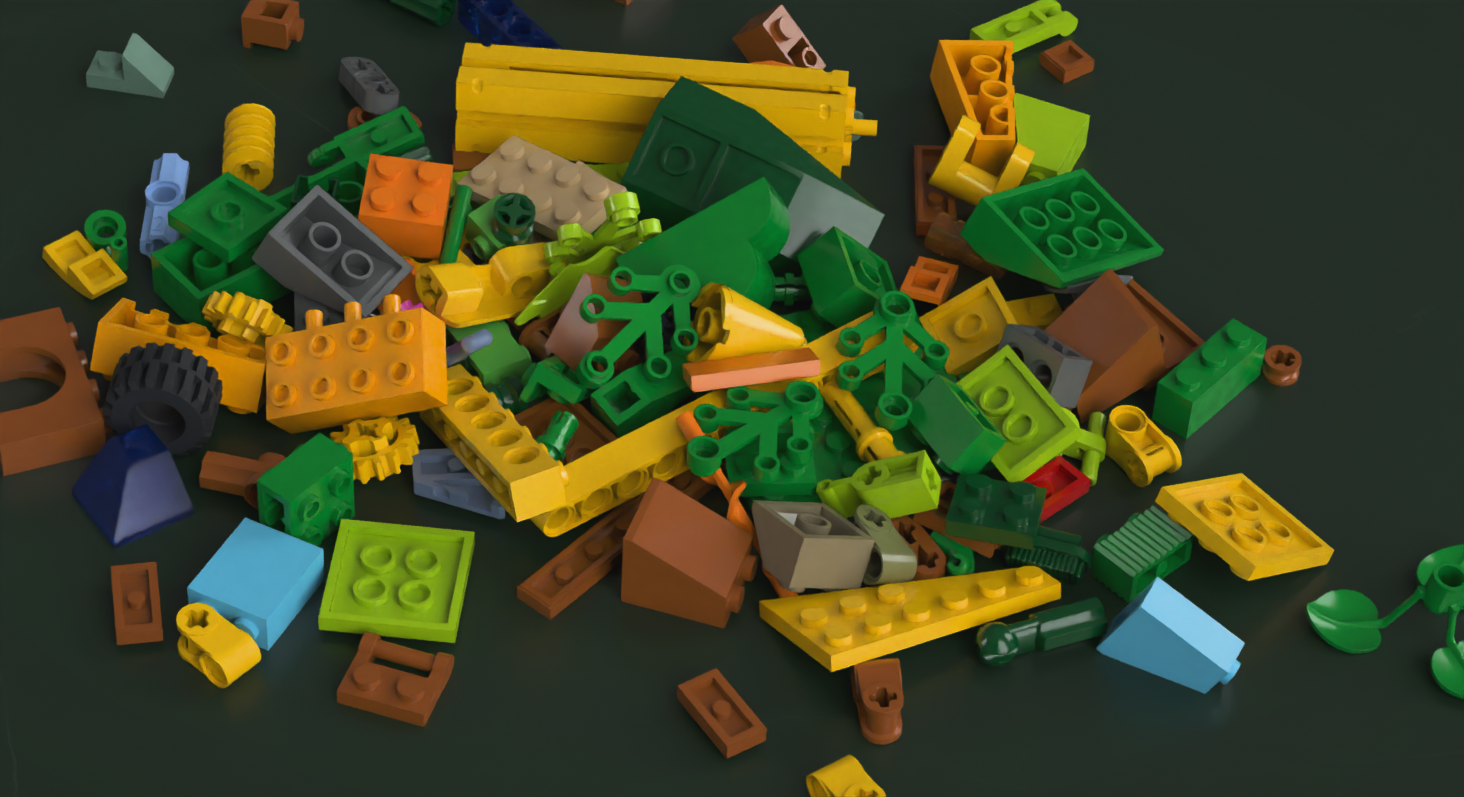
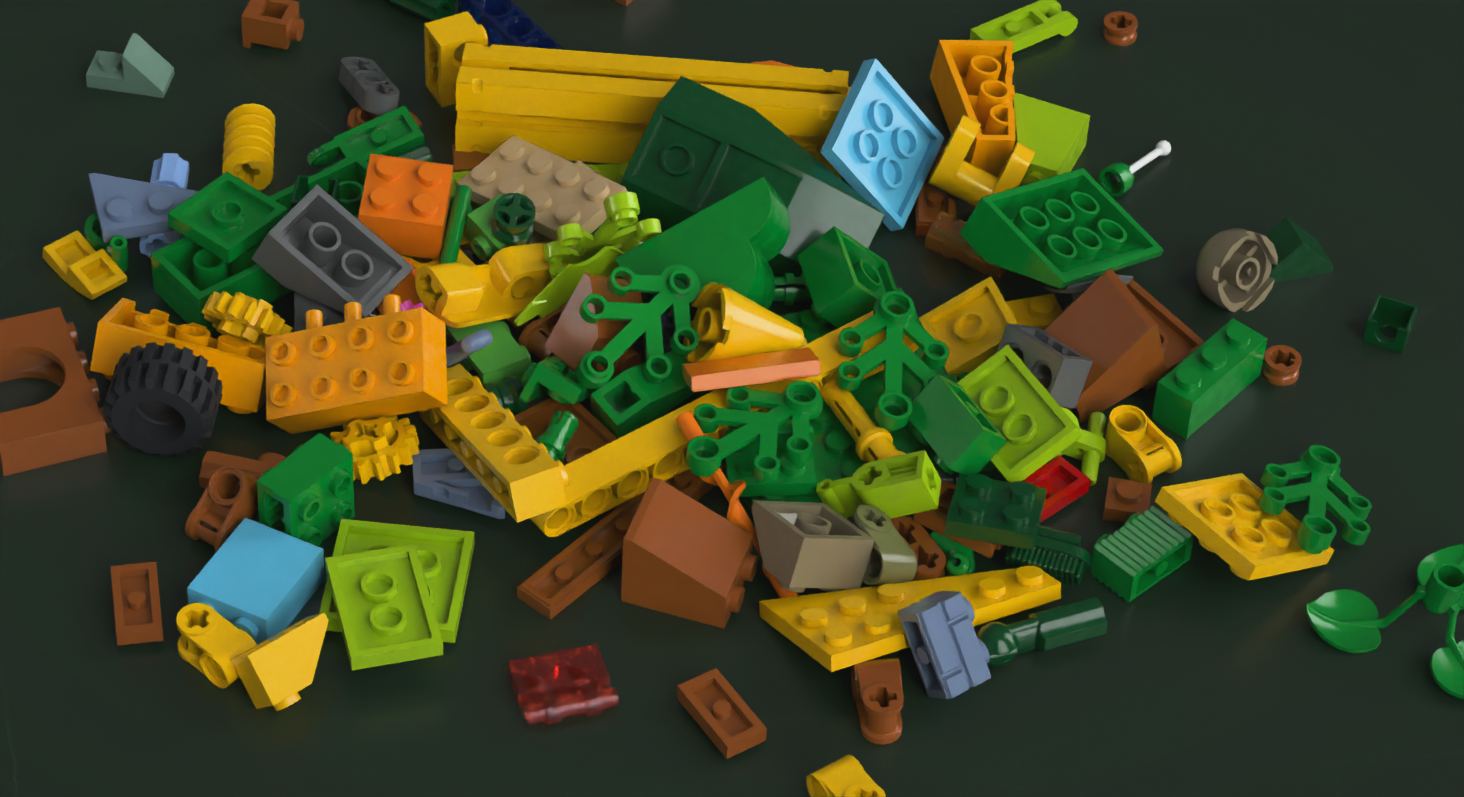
(132, 487): clear blue slope -> none
(133, 206): none -> sand blue wing
(220, 508): none -> dark orange piece
(282, 663): none -> yellow slope
(383, 606): none -> lime plate
(391, 690): dark orange plate -> none
(444, 51): none -> yellow brick
(562, 684): none -> clear red plate
(777, 38): dark orange slope -> none
(882, 144): none -> medium azure plate
(930, 280): orange slope -> none
(945, 644): none -> sand blue brick
(1066, 61): dark orange tile -> none
(1120, 28): none -> dark orange bush
(1124, 172): none -> green hinge
(1125, 499): none -> dark orange plate
(1172, 639): medium azure slope -> none
(1236, 269): none -> dark tan cylinder
(1297, 253): none -> dark green slope
(1321, 468): none -> green plant
(1392, 315): none -> dark green piece

